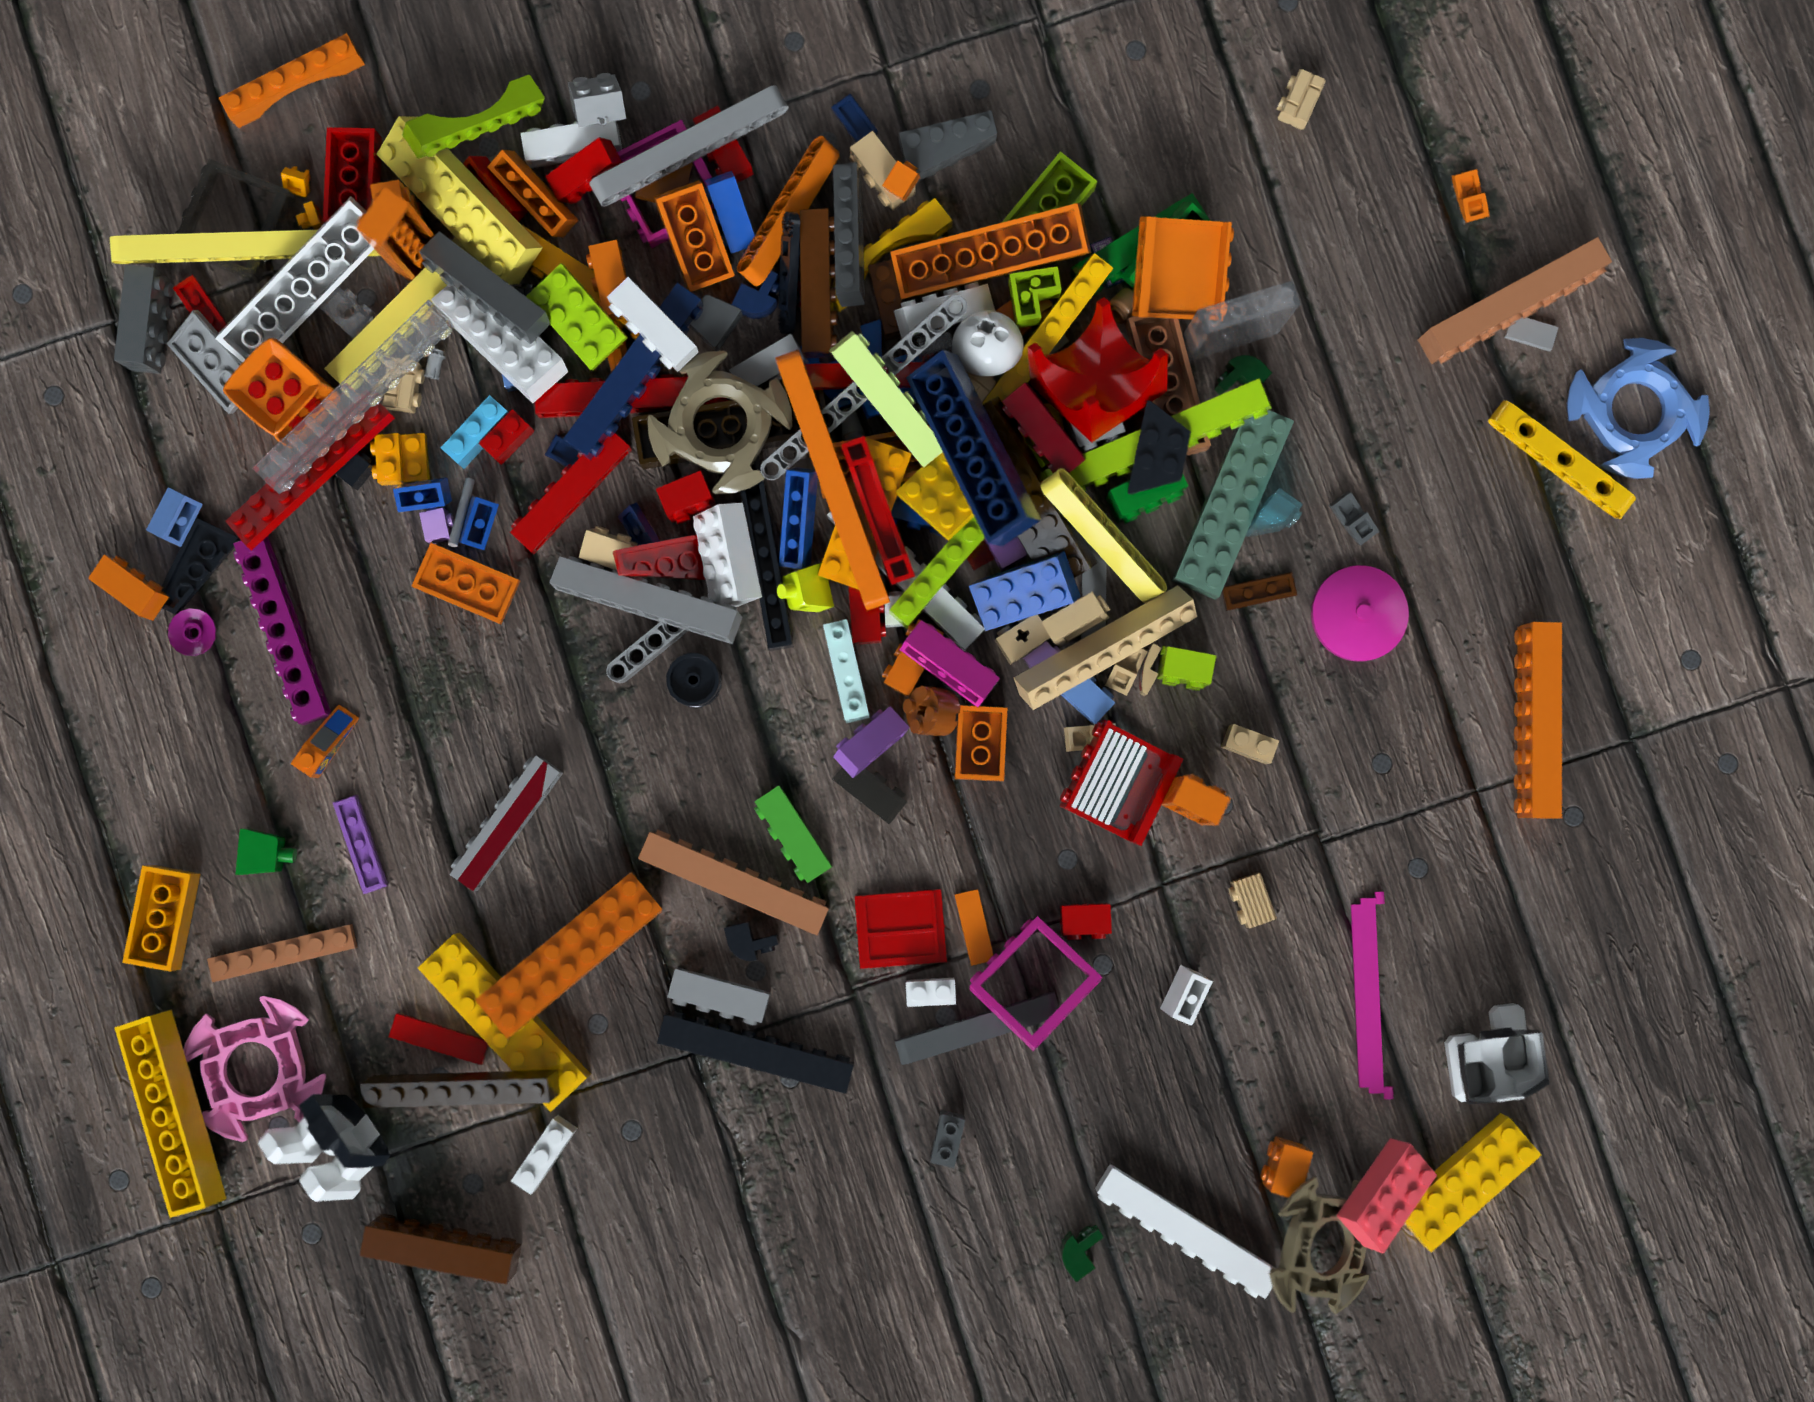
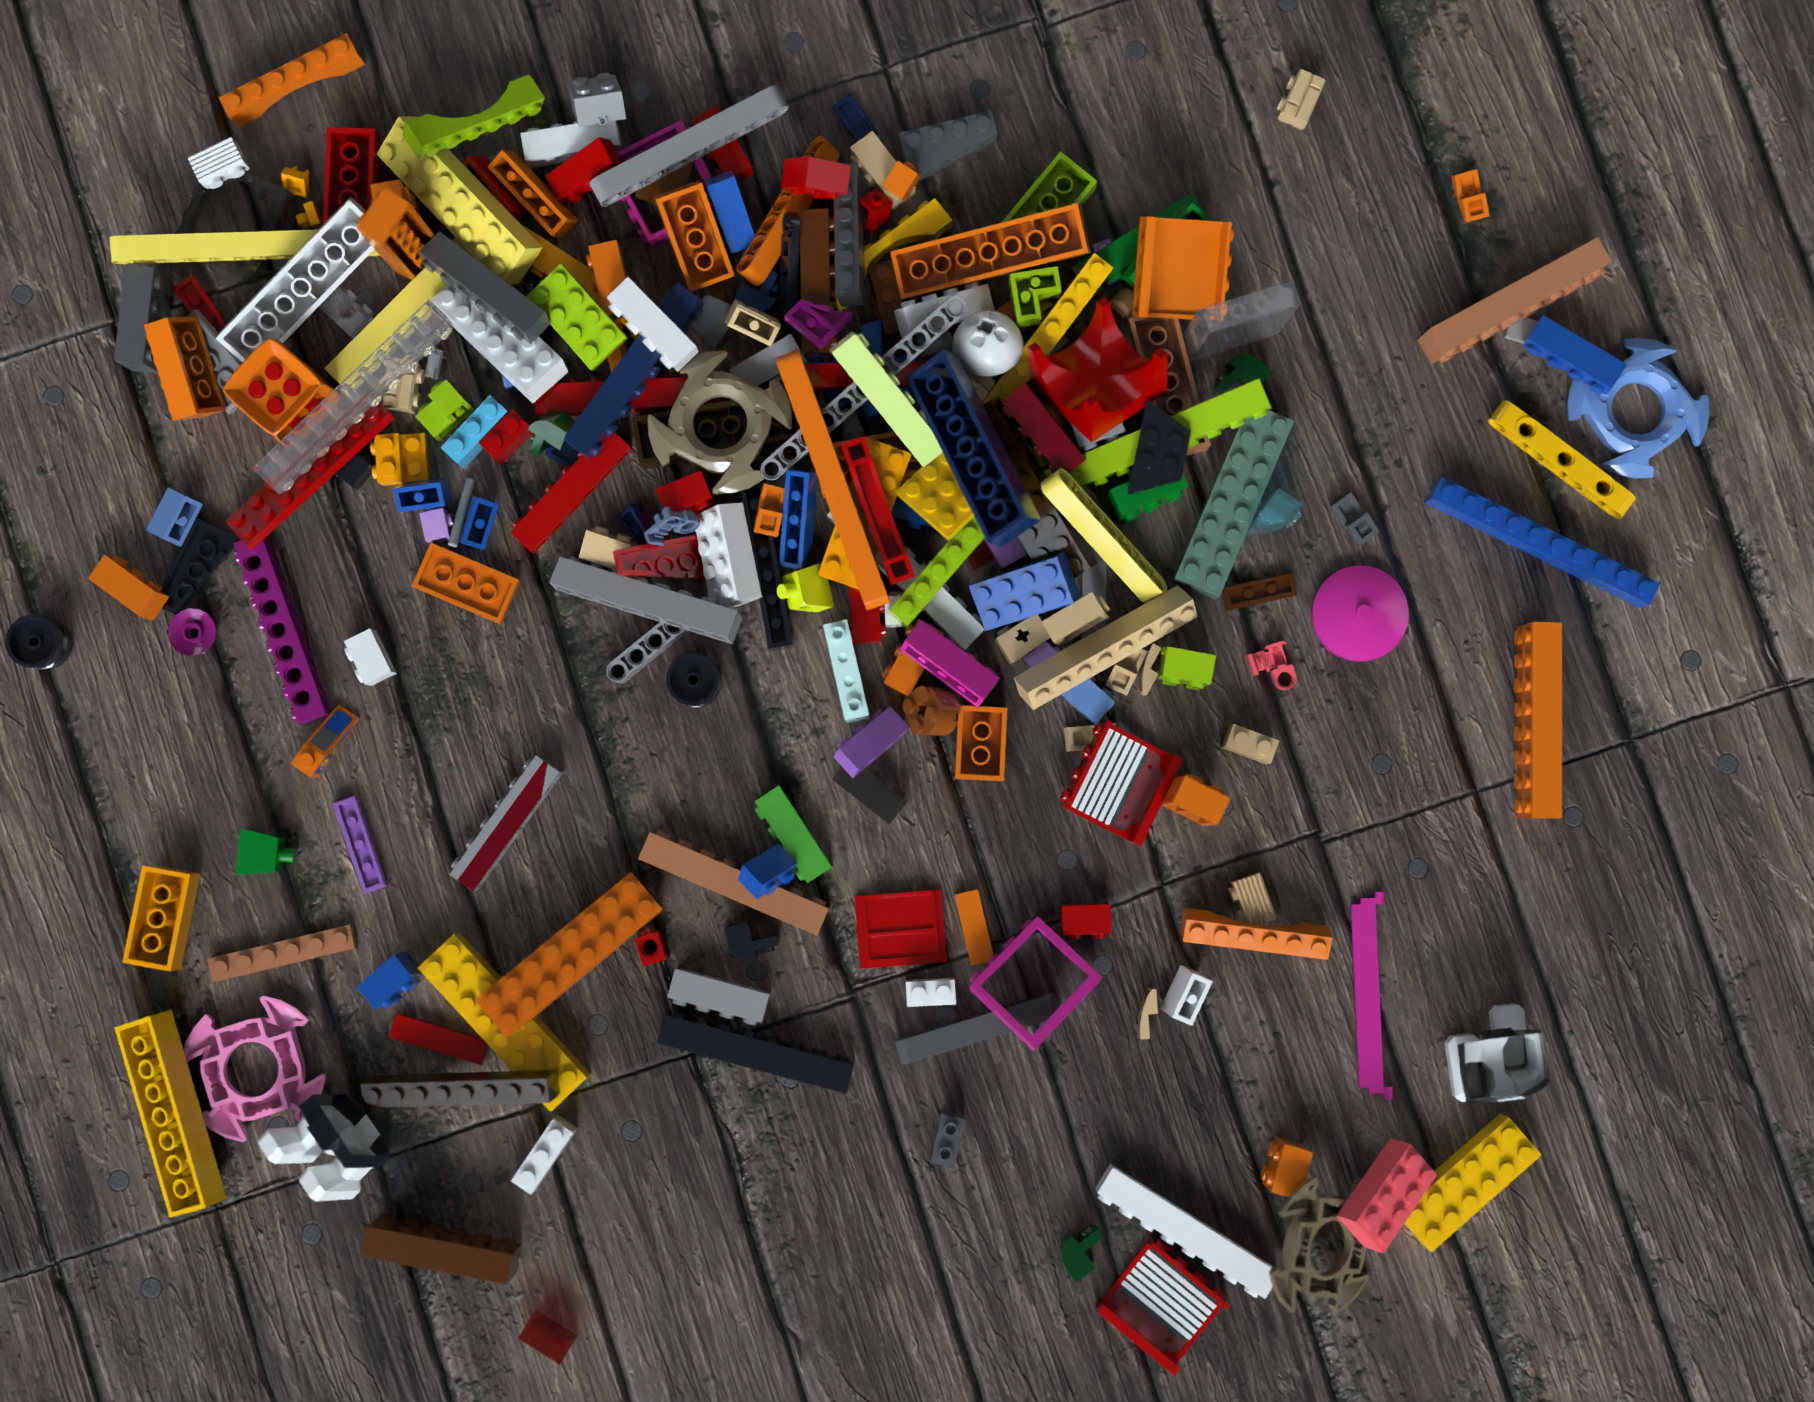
(38, 642): none -> black wheel
(184, 367): none -> orange brick
(219, 163): none -> white brick
(369, 657): none -> white brick
(390, 980): none -> blue brick
(445, 411): none -> lime brick
(547, 1337): none -> clear red brick
(549, 429): none -> dark green brick
(650, 958): none -> red brick
(681, 522): none -> sand blue piece
(752, 322): none -> tan brick
(767, 871): none -> blue brick
(769, 510): none -> orange slope
(815, 177): none -> red brick
(817, 322): none -> magenta wing
(879, 209): none -> red bracket
(1148, 1006): none -> tan slope
(1161, 1304): none -> panel
(1275, 659): none -> coral piece
(1297, 940): none -> orange arch
(1542, 543): none -> blue brick
(1574, 355): none -> blue brick

